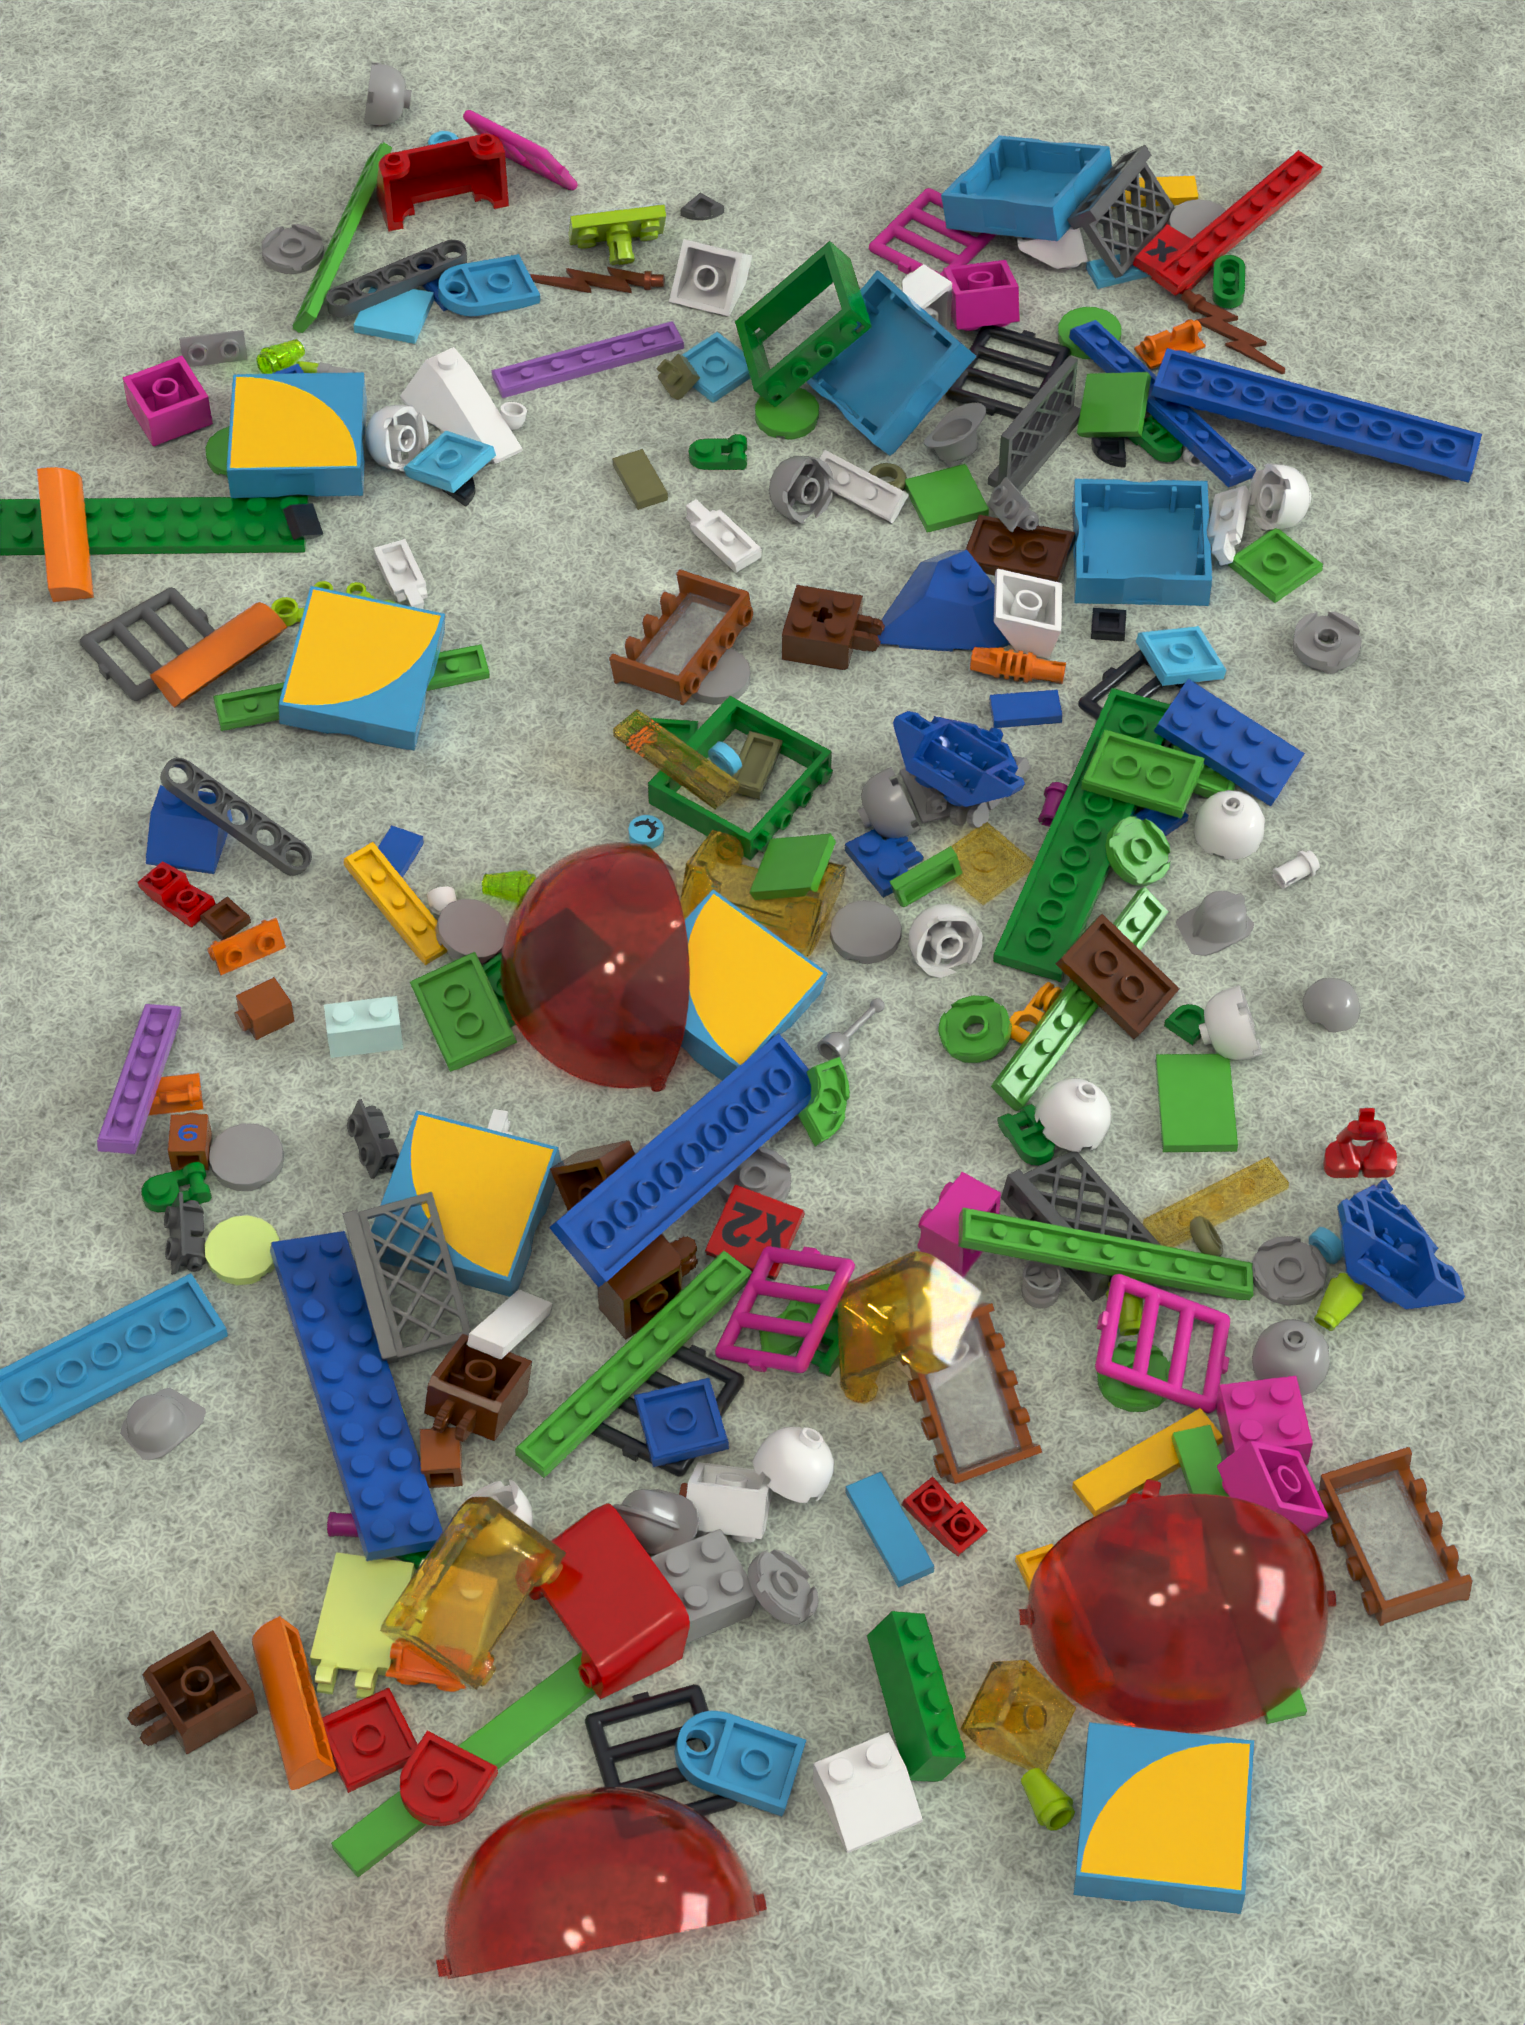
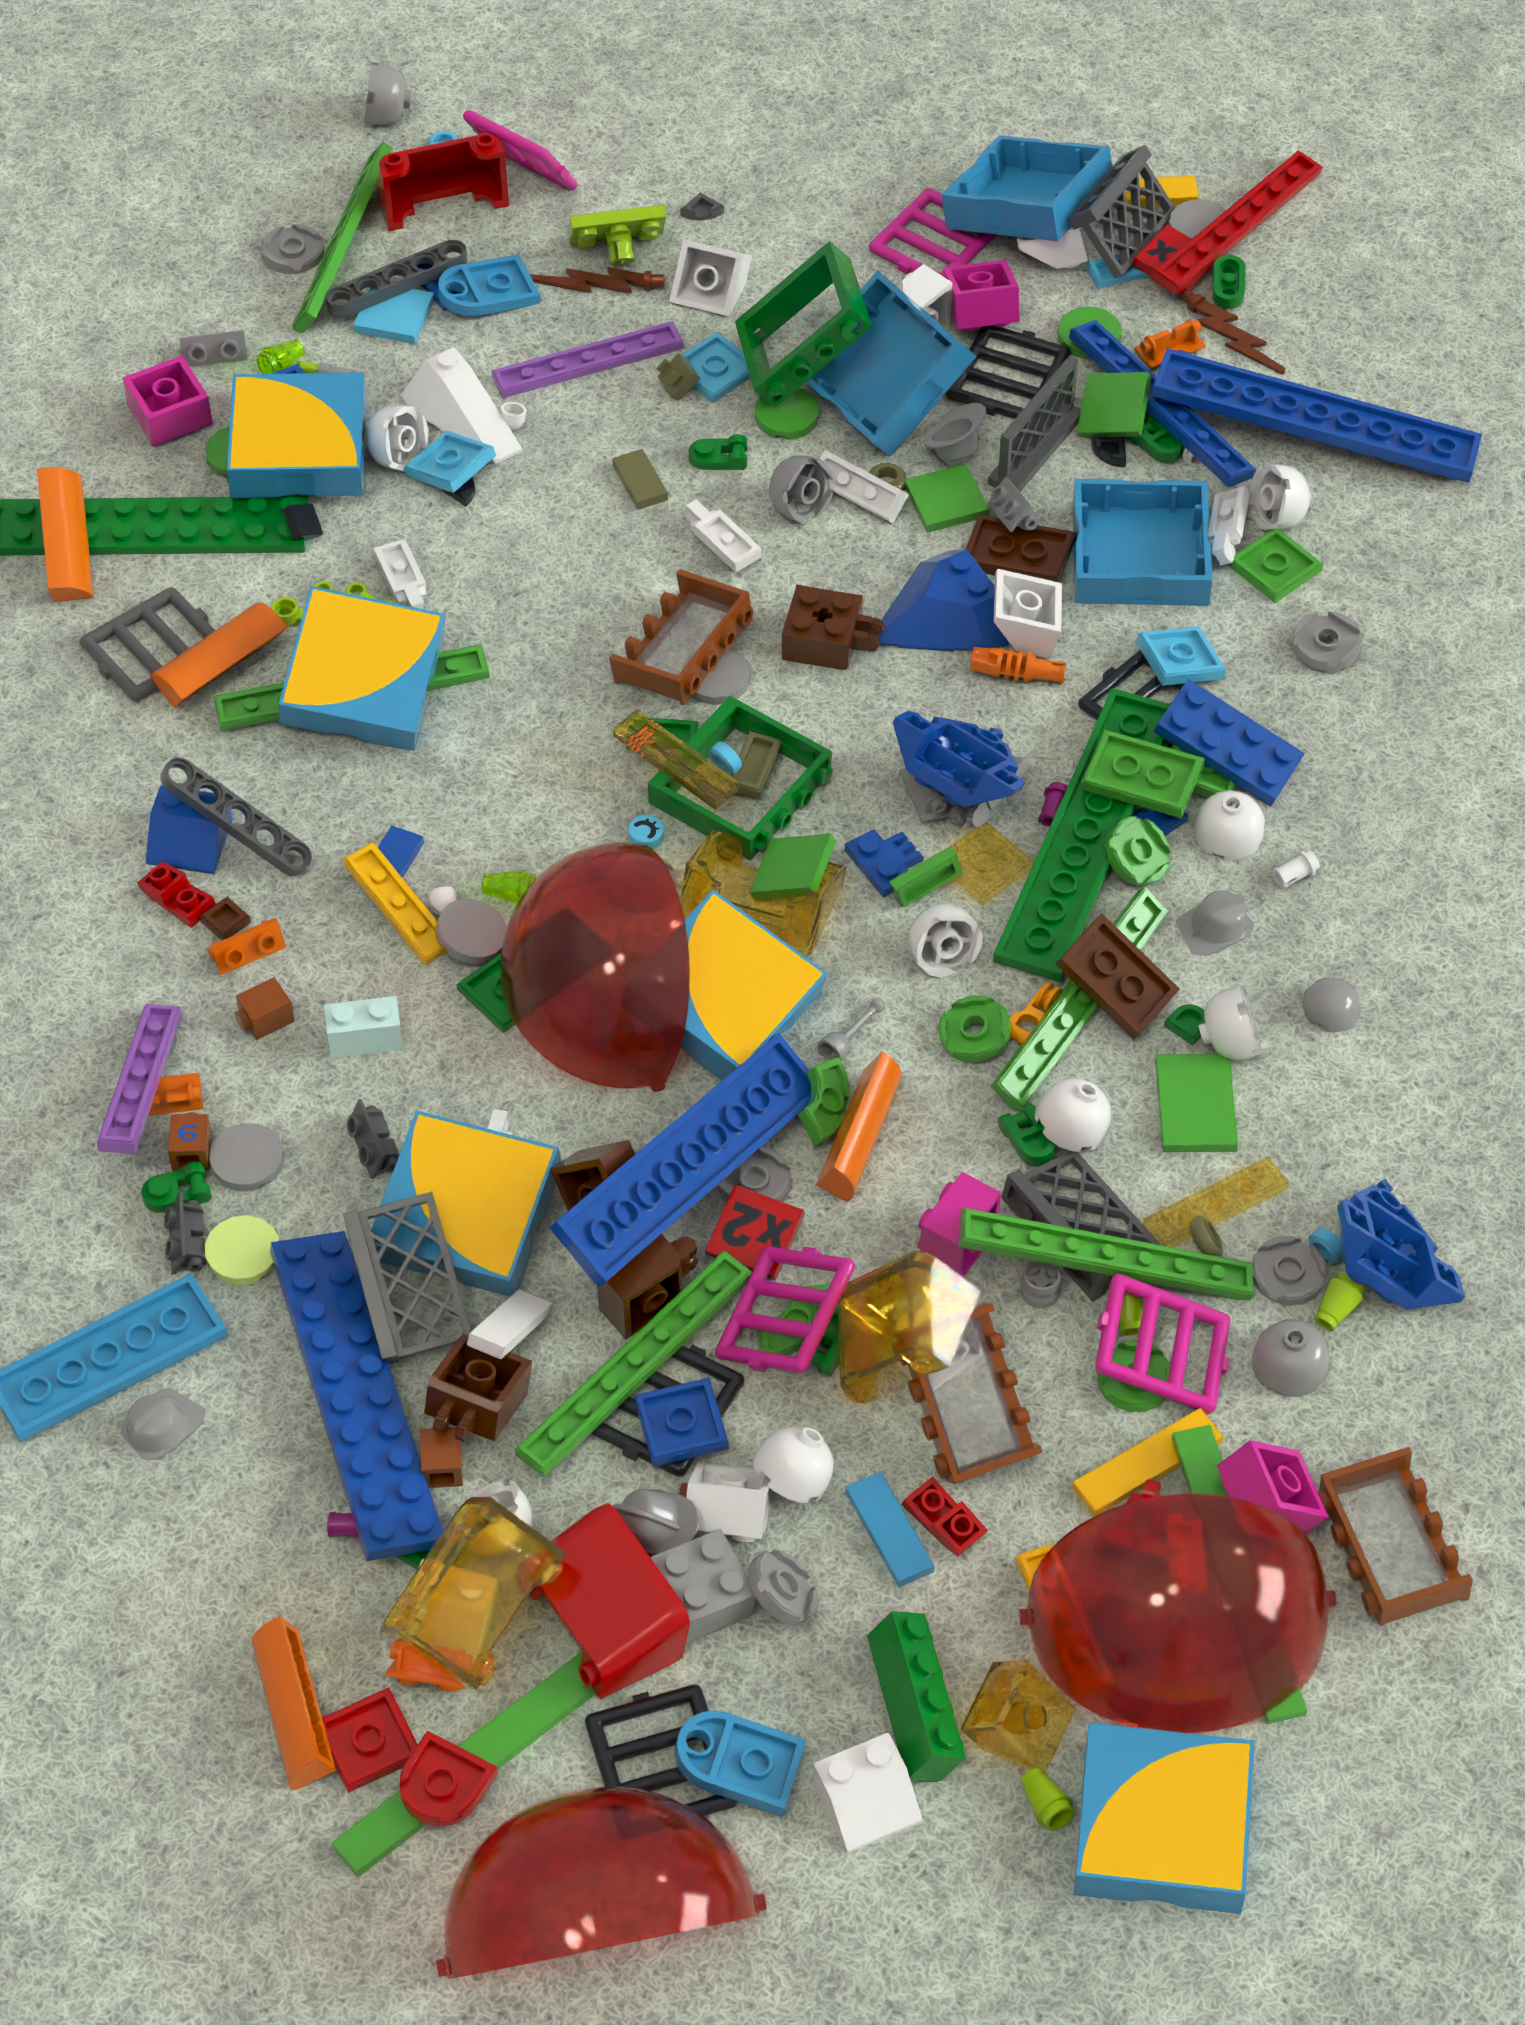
(196, 1694): reddish brown hinge -> none
(351, 1620): yellowish green tile -> none
(463, 1012): bright green tile -> none
(860, 1127): none -> orange brick
(865, 931): light grey tile -> none
(887, 807): light grey cylinder -> none
(1025, 708): blue tile -> none
(1108, 624): black tile -> none
(1265, 1413): dark pink brick -> none
(1375, 1159): red piece -> none

